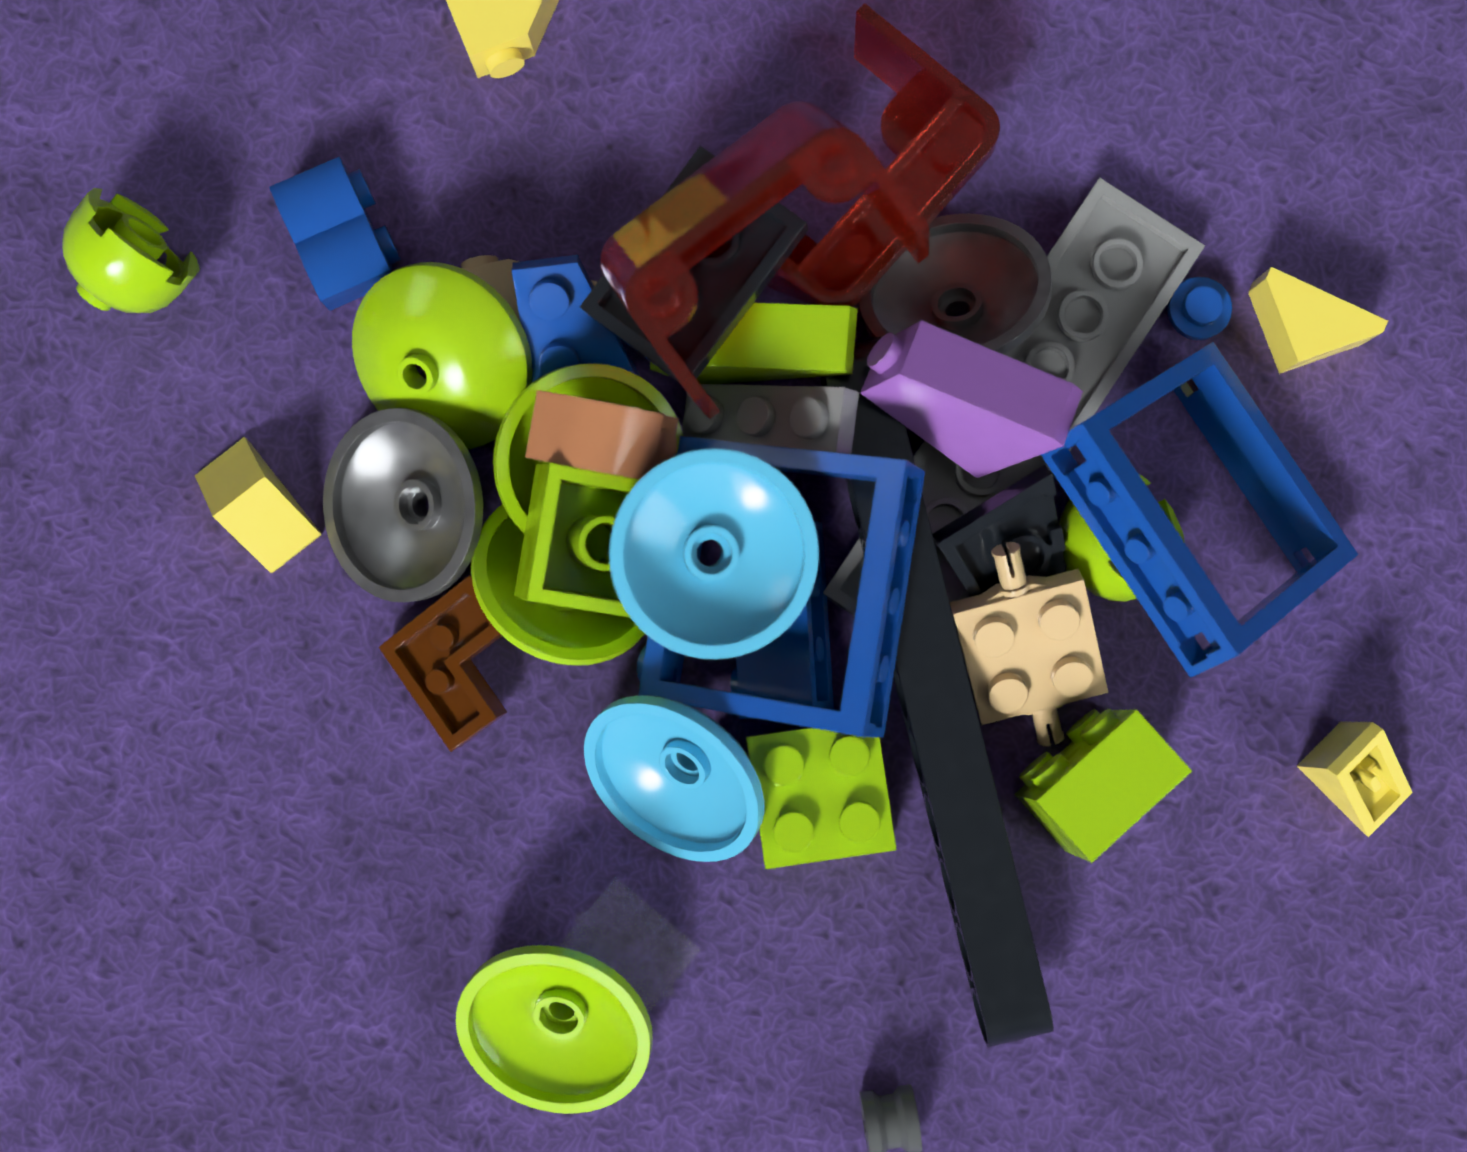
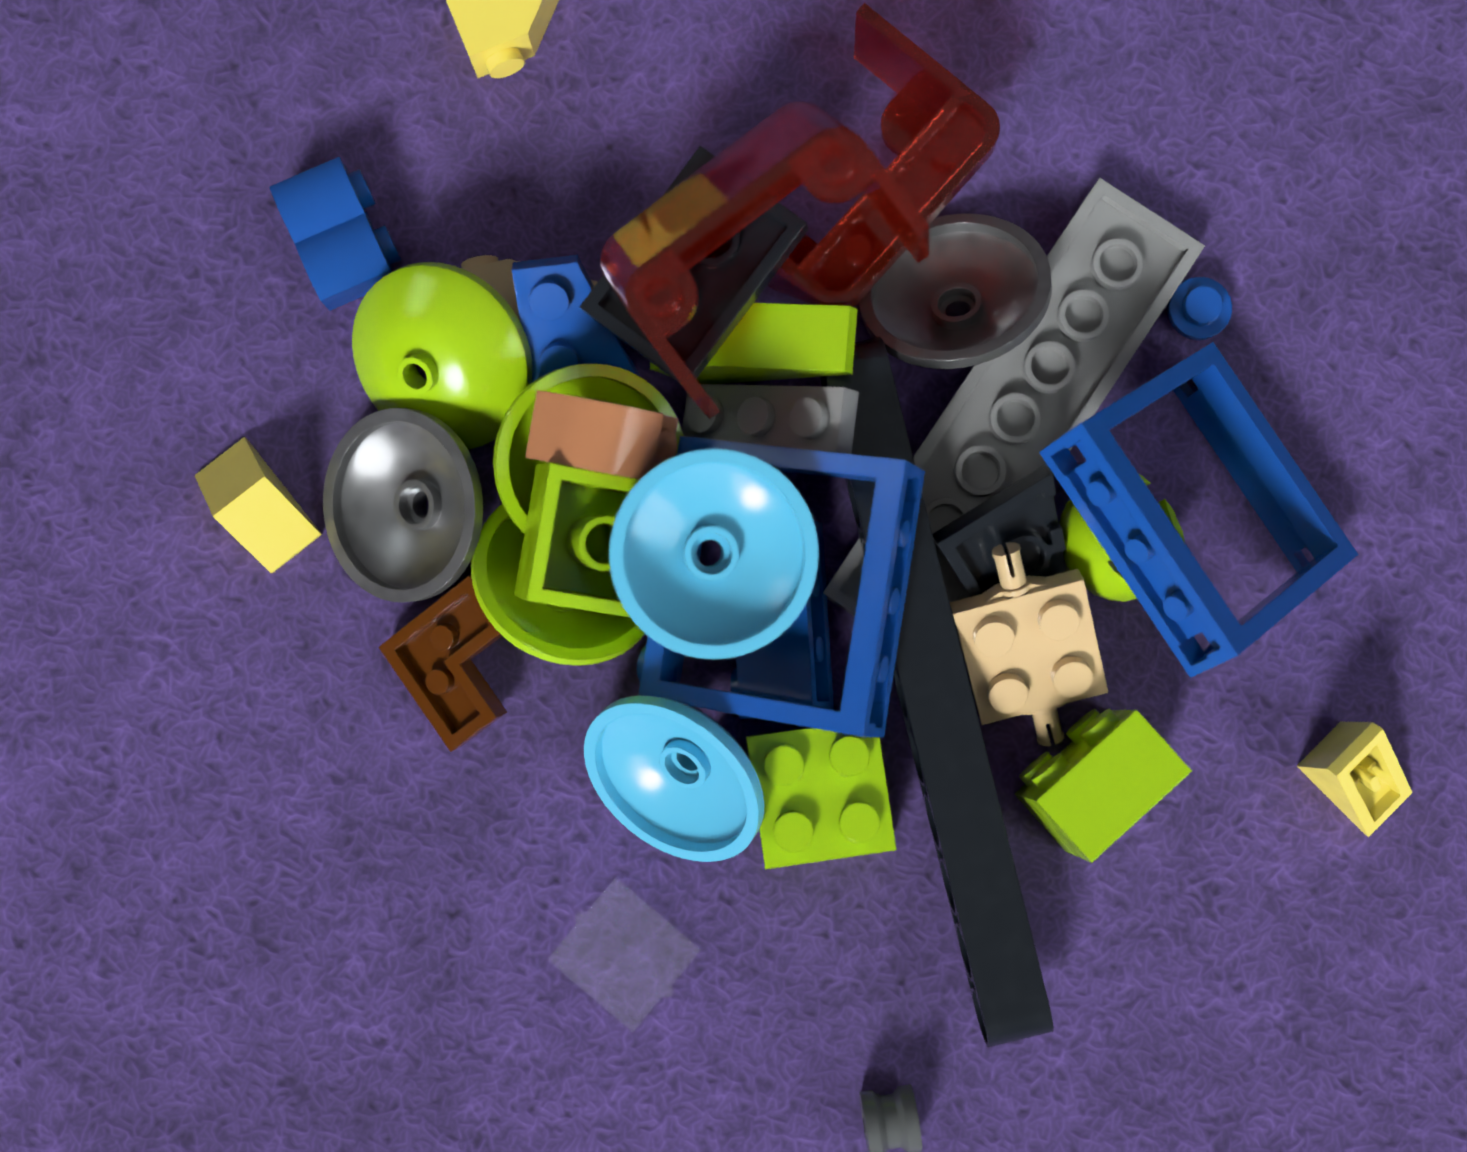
(115, 256): lime cylinder -> none
(549, 1051): lime dish -> none
(969, 398): medium lavender slope -> none
(1306, 321): light yellow slope -> none

